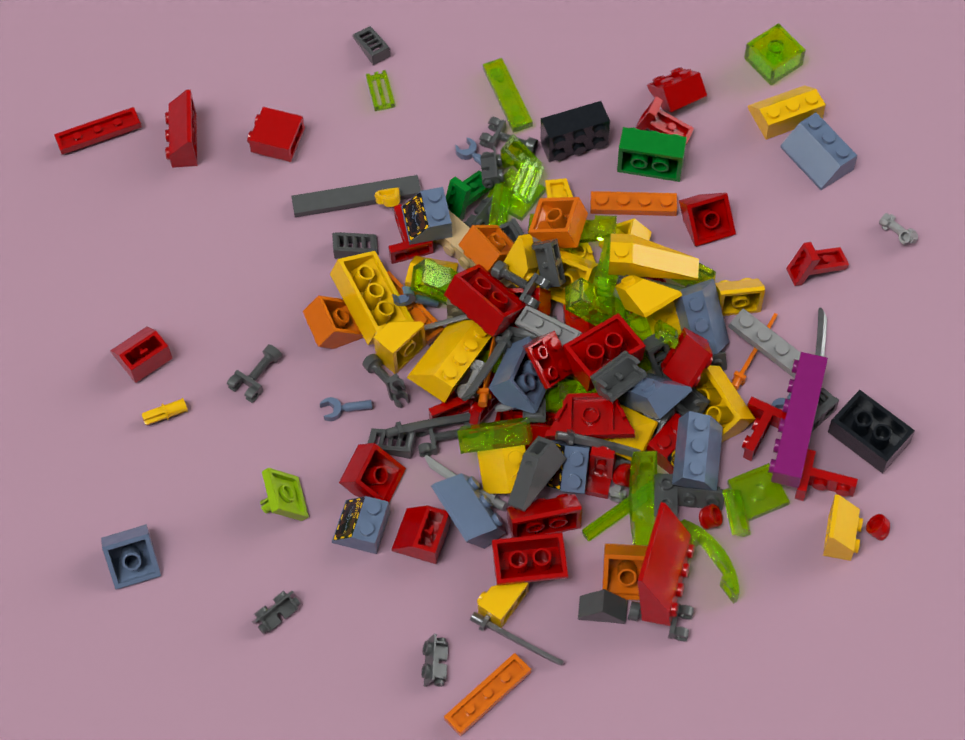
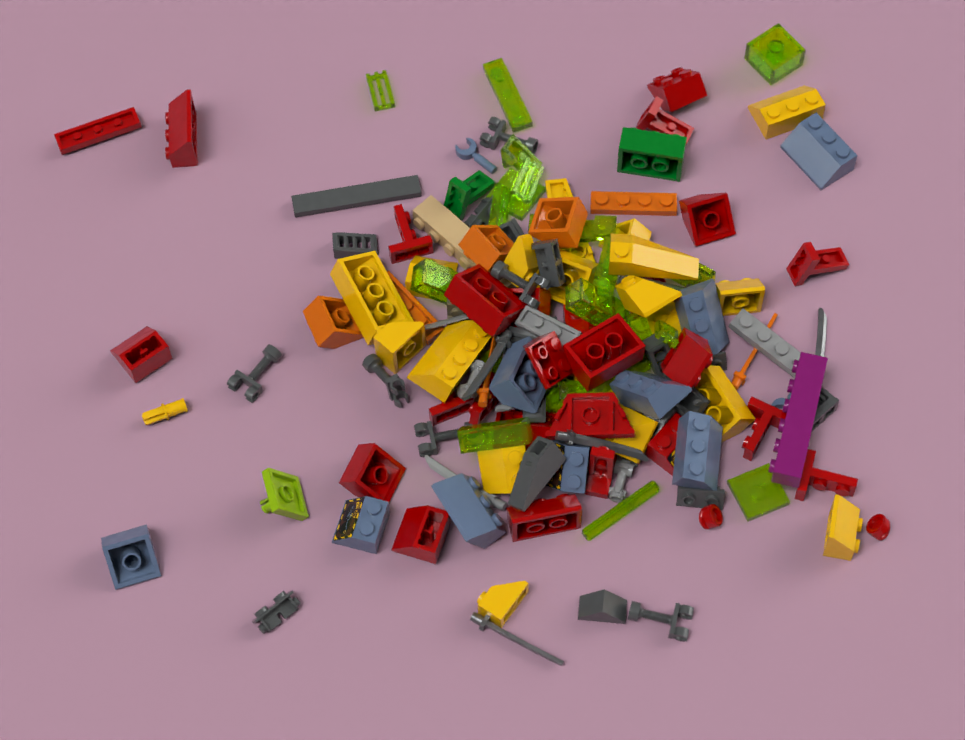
(276, 134): red brick -> none
(338, 408): sand blue piece -> none
(373, 56): dark grey slope -> none
(388, 197): yellow tile -> none
(398, 450): dark grey slope -> none
(403, 429): dark grey sword -> none
(409, 297): sand blue piece -> none
(427, 216): sand blue slope -> none
(433, 670): dark grey hinge -> none
(487, 694): orange plate -> none
(490, 168): dark grey hinge -> none
(529, 559): red slope -> none
(575, 131): black brick -> none
(618, 376): dark grey hinge -> none
(622, 475): red tile -> none
(622, 569): orange slope -> none
(642, 495): clear neon green slope -> none
(664, 568): red slope -> none
(665, 492): dark grey hinge -> none
(729, 580): clear neon green slope -> none
(736, 512): clear neon green tile -> none
(871, 431): black brick -> none
(905, 236): light grey bar -> none

